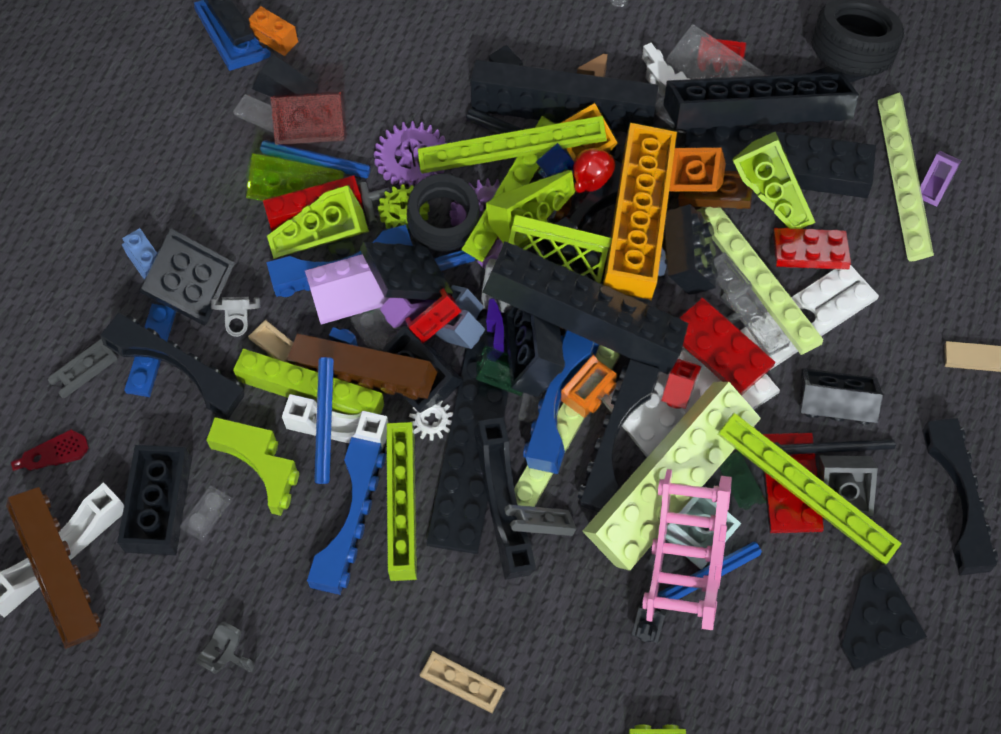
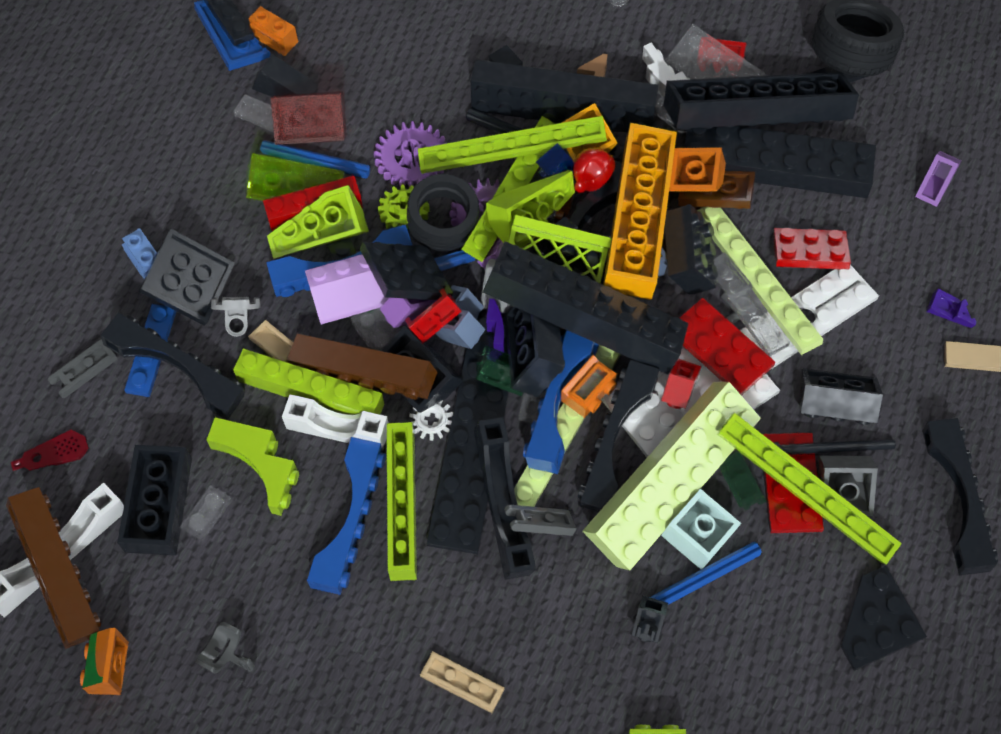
(104, 663): none -> orange slope
(324, 420): blue axle -> none
(343, 336): blue plate -> none
(367, 198): dark grey piece -> none
(712, 554): bright pink fence -> none
(770, 175): lime wedge -> none
(905, 178): yellowish green plate -> none
(950, 308): none -> dark purple slope

